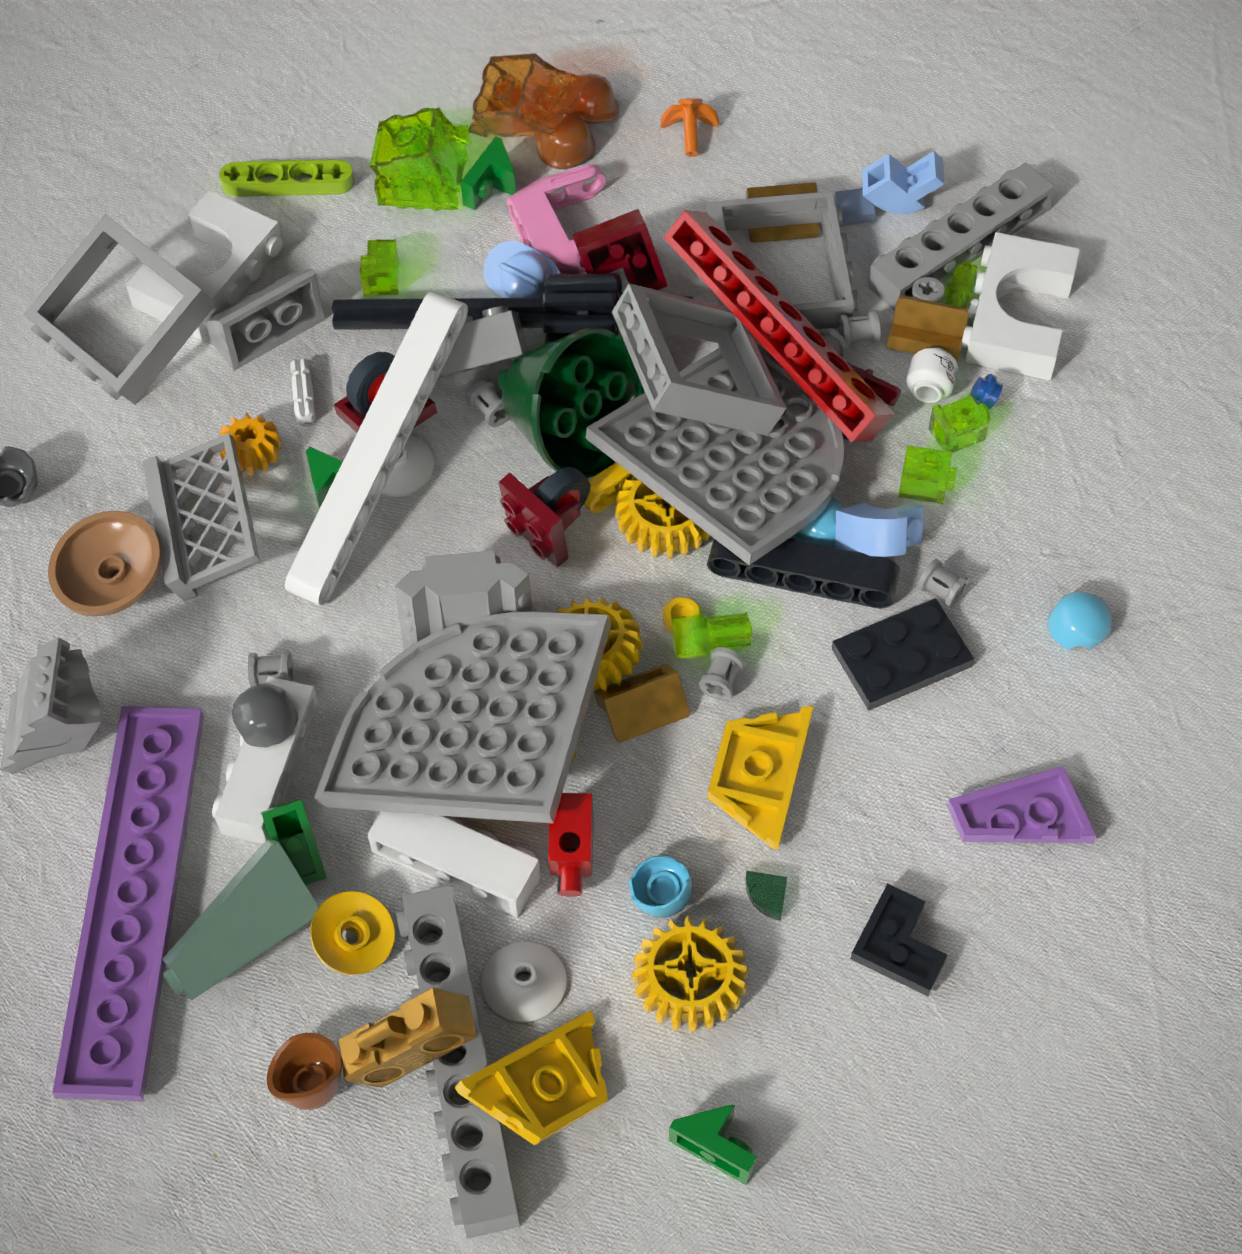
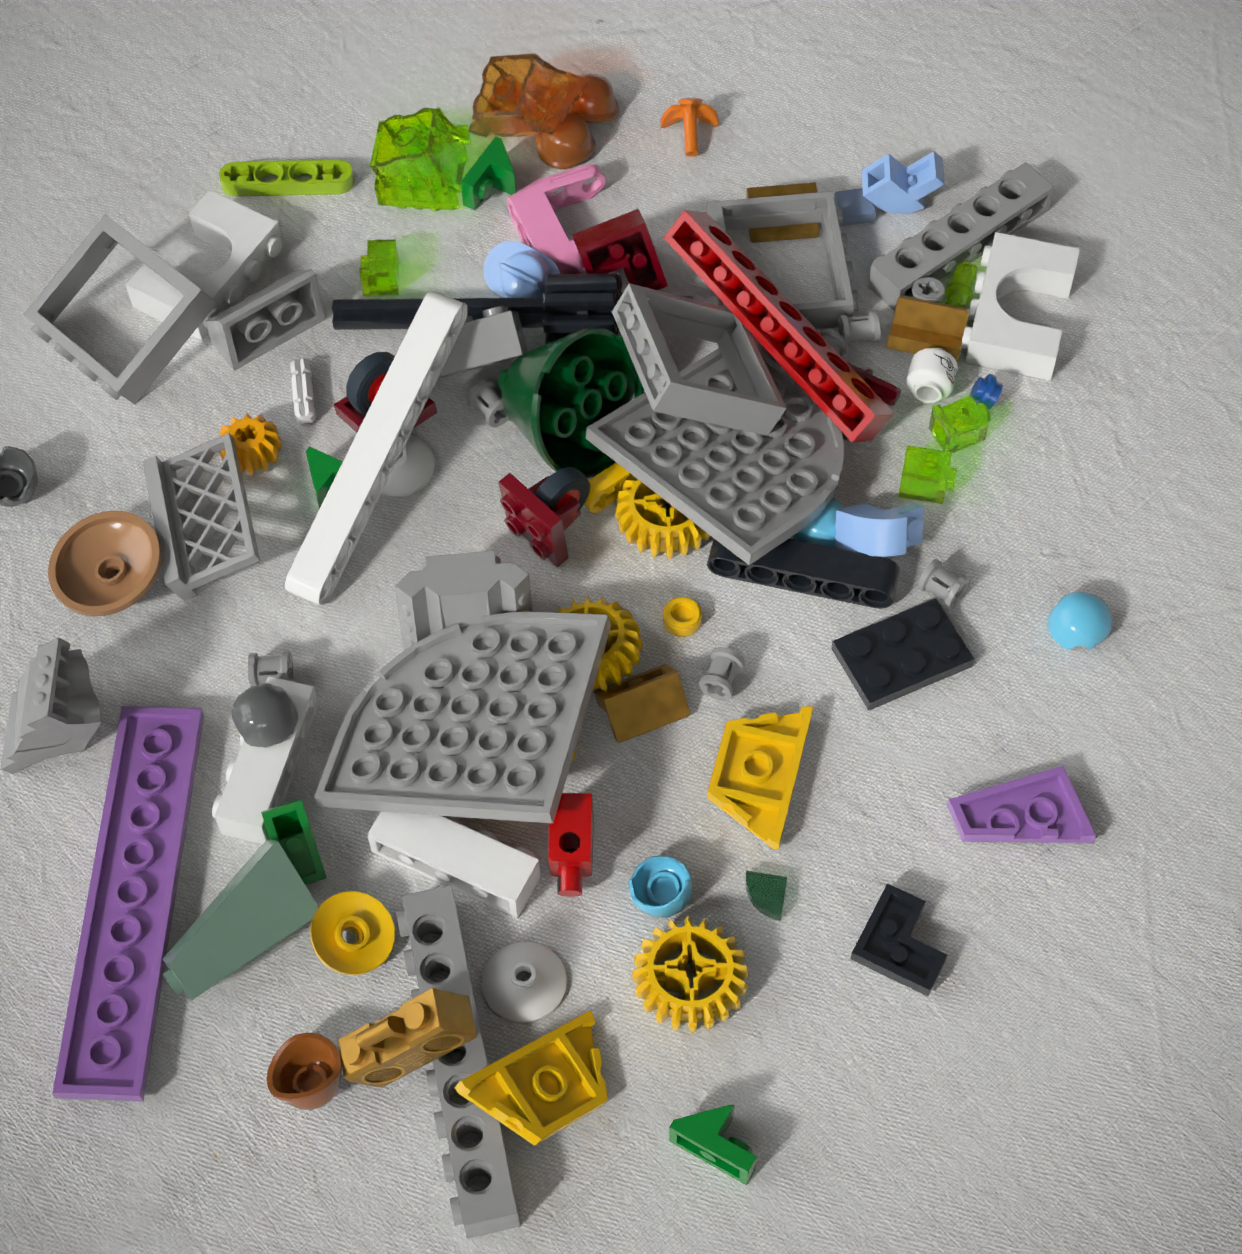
(701, 634): clear neon green piece -> none

